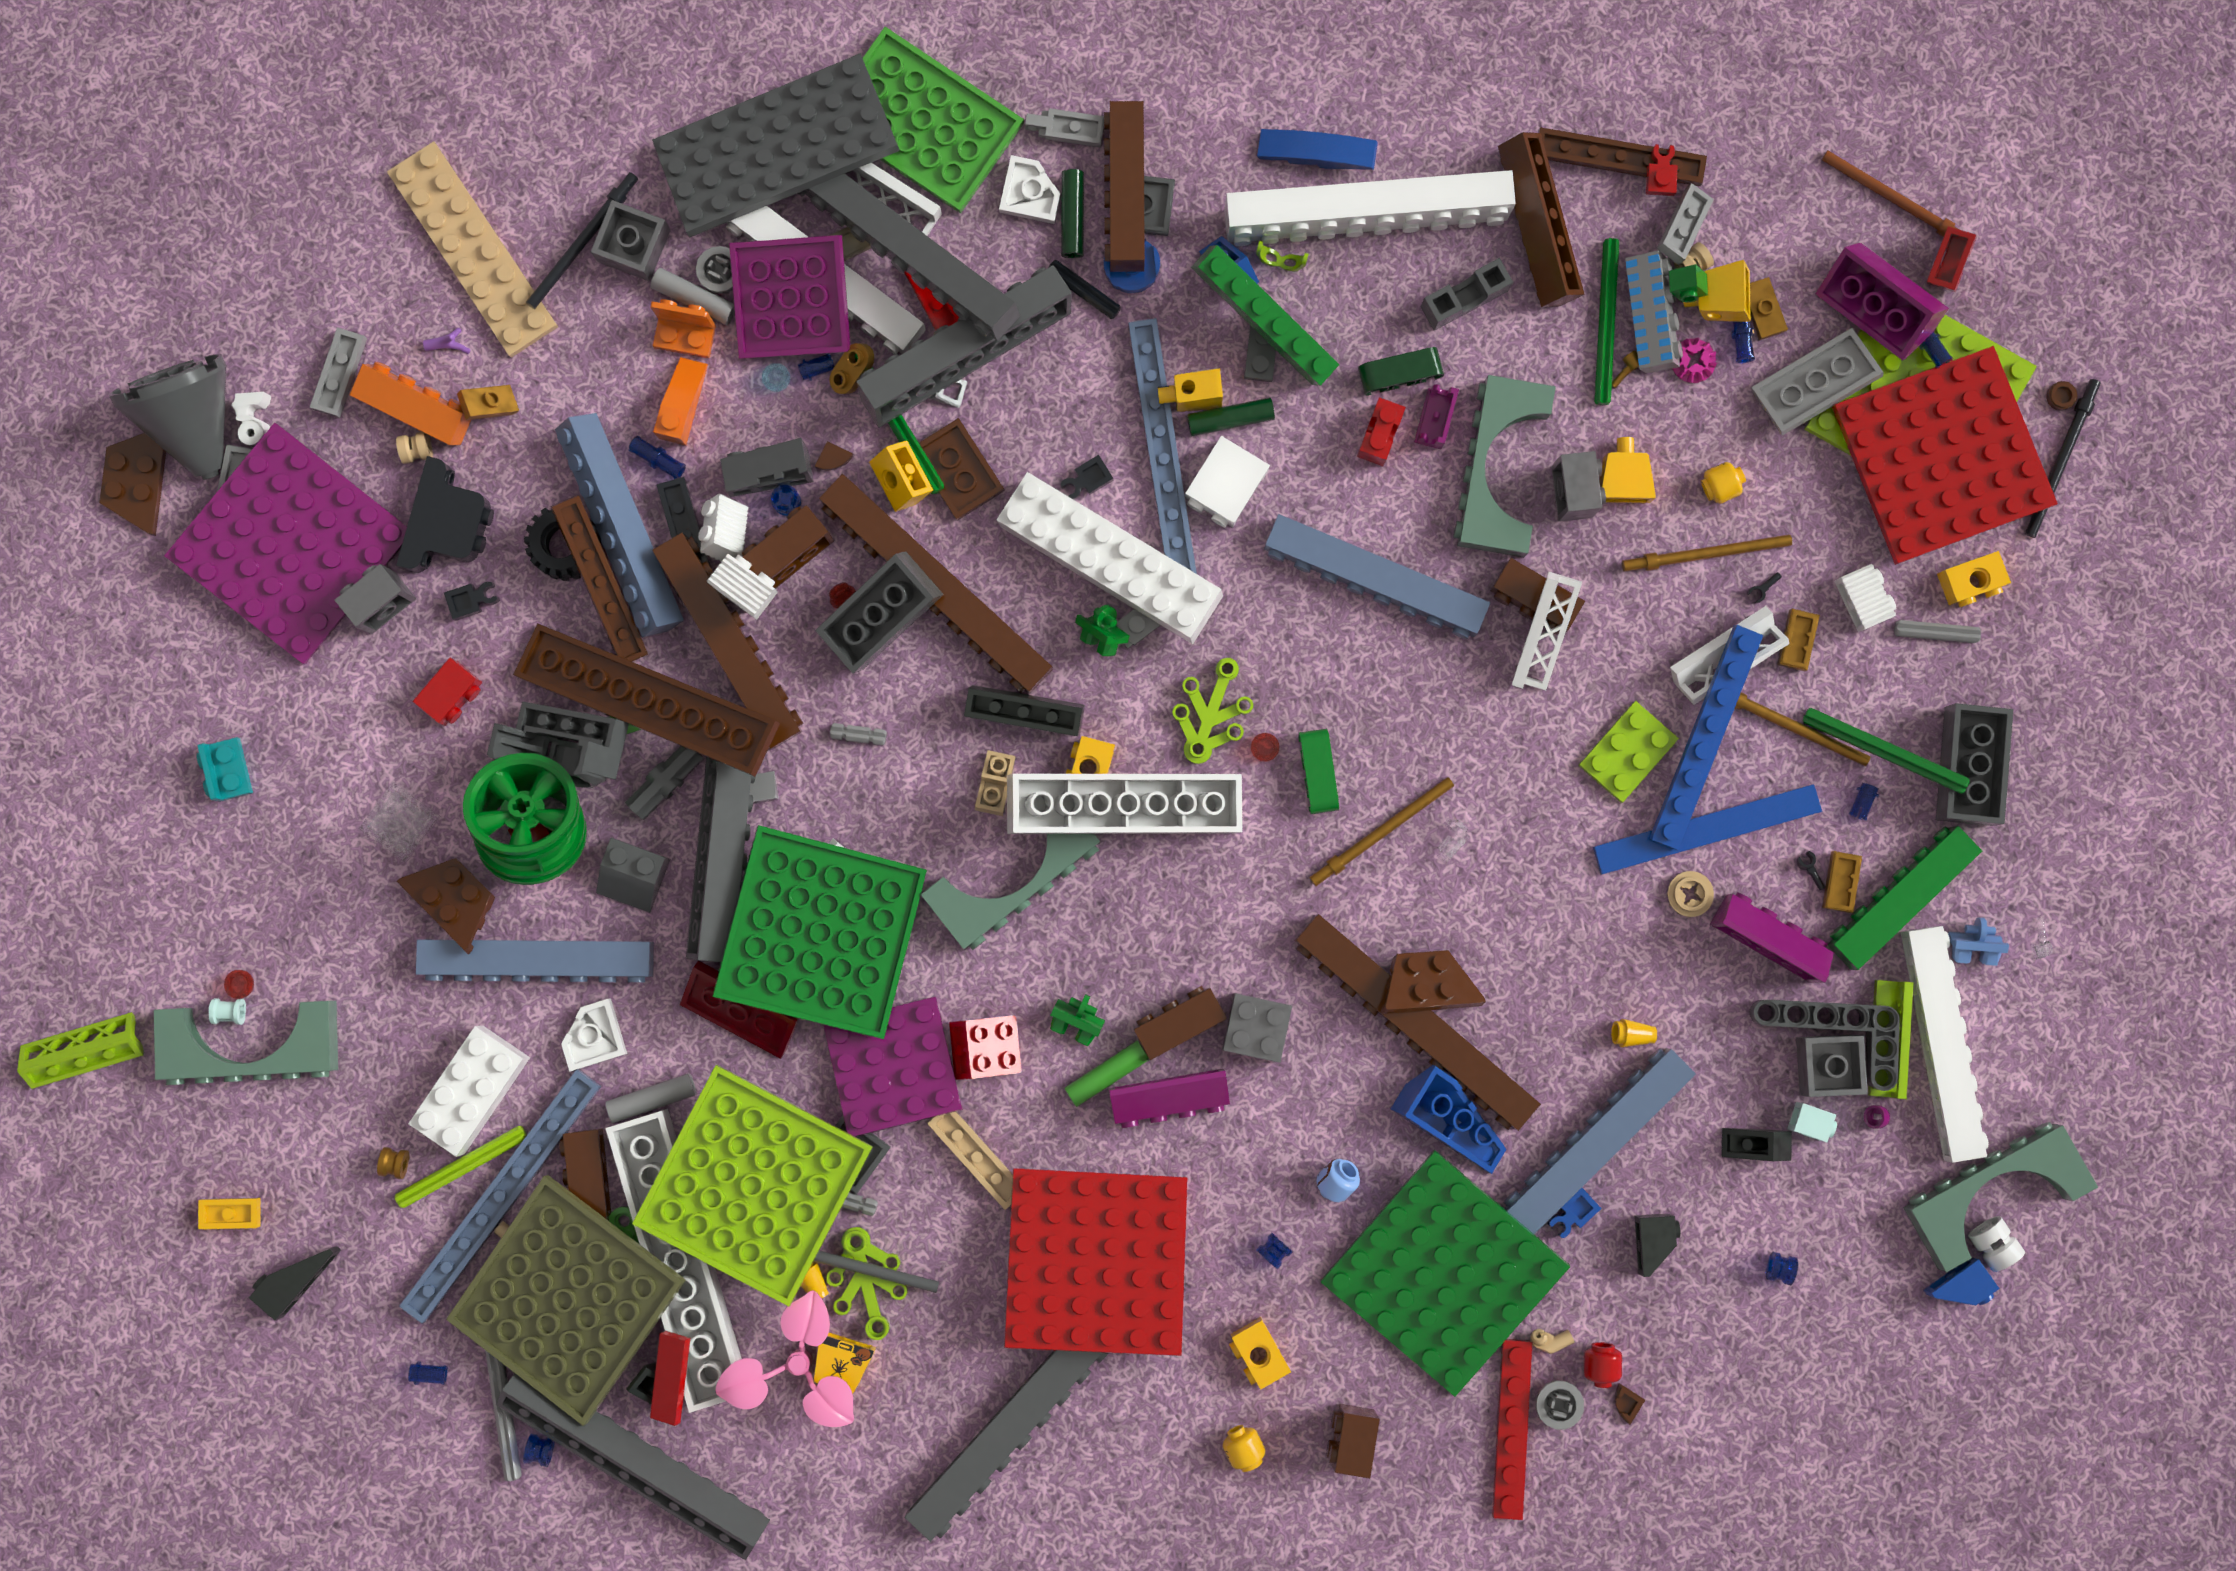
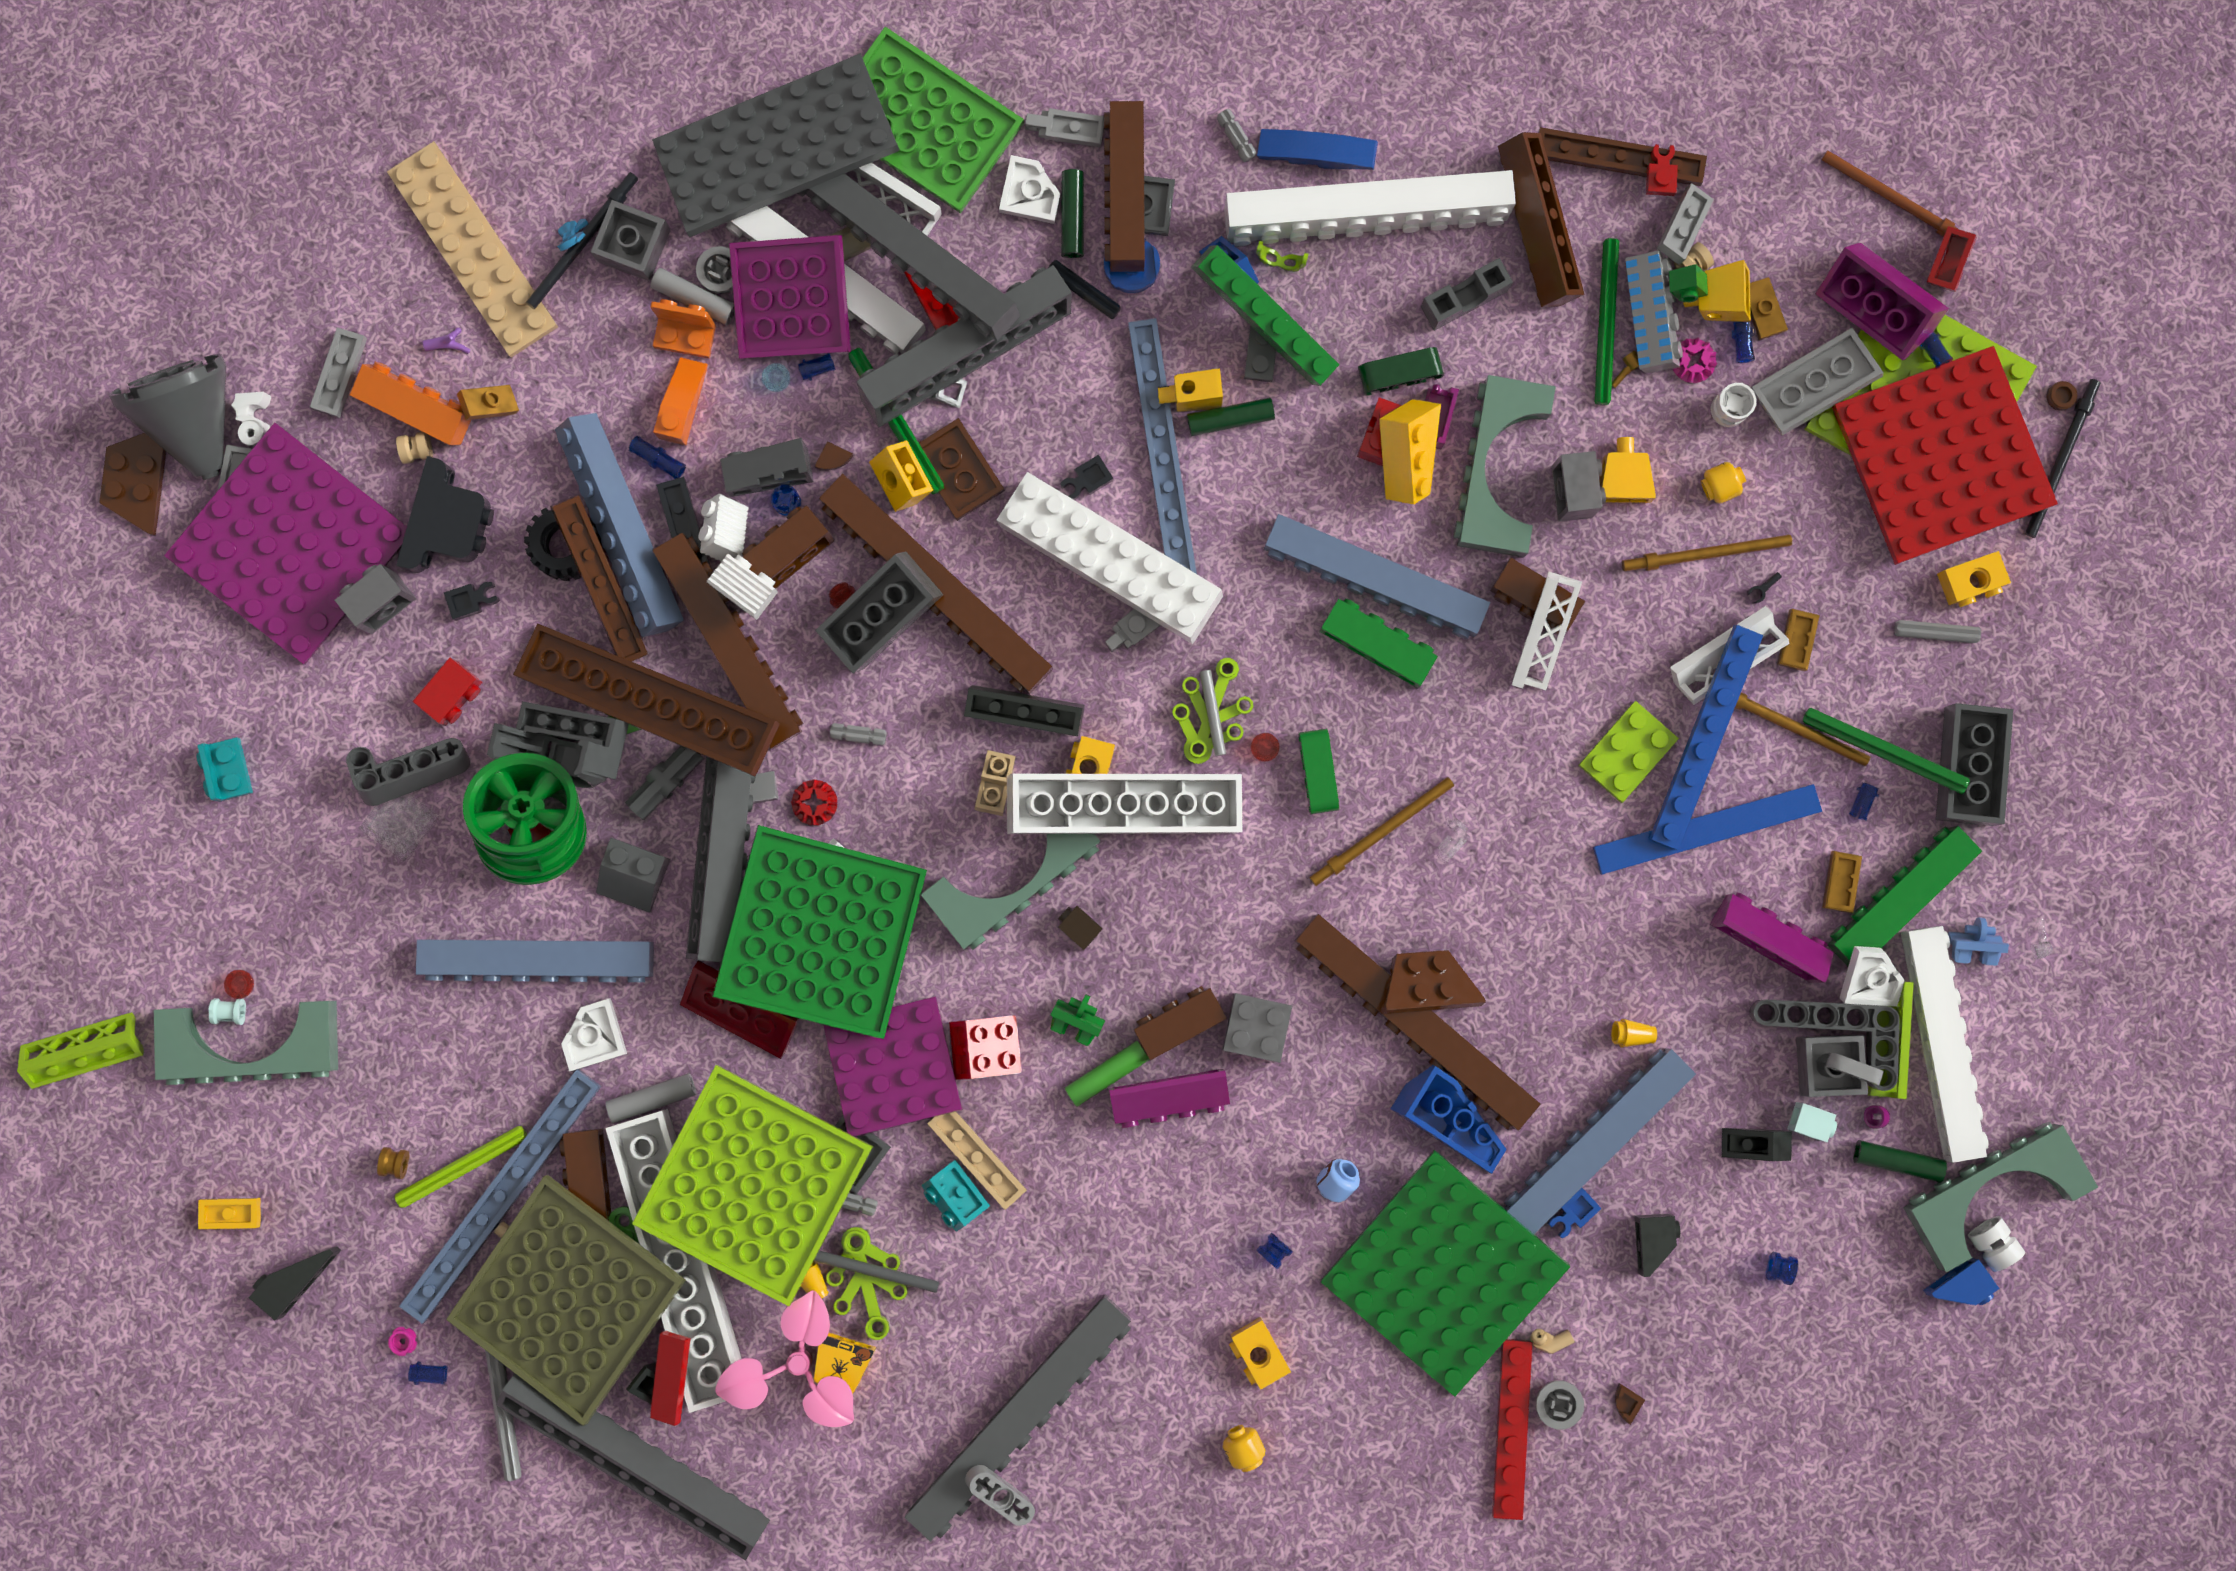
(382, 782): none -> dark grey beam
(395, 1341): none -> dark pink plate
(451, 899): reddish brown wing -> none
(469, 1090): white brick -> none
(538, 1450): clear blue wheel -> none
(568, 233): none -> dark azure piece
(823, 812): none -> red gear
(850, 369): pearl gold plate -> none
(955, 1196): none -> teal bracket
(996, 1484): none -> light grey beam
(1079, 926): none -> dark brown brick
(1096, 1262): red plate -> none
(1102, 629): green hips -> none
(1212, 712): none -> light grey bar
(1226, 482): white panel -> none
(1236, 135): none -> light grey axle
(1353, 1440): reddish brown brick -> none
(1378, 643): none -> green brick
(1409, 450): none -> yellow wedge
(1603, 1364): red head -> none
(1703, 891): tan gear -> none
(1733, 404): none -> white wheel
(1811, 869): black hand -> none
(1854, 1068): none -> light grey beam
(1866, 597): white brick -> none
(1871, 979): none -> white plate
(1900, 1161): none -> dark green piece

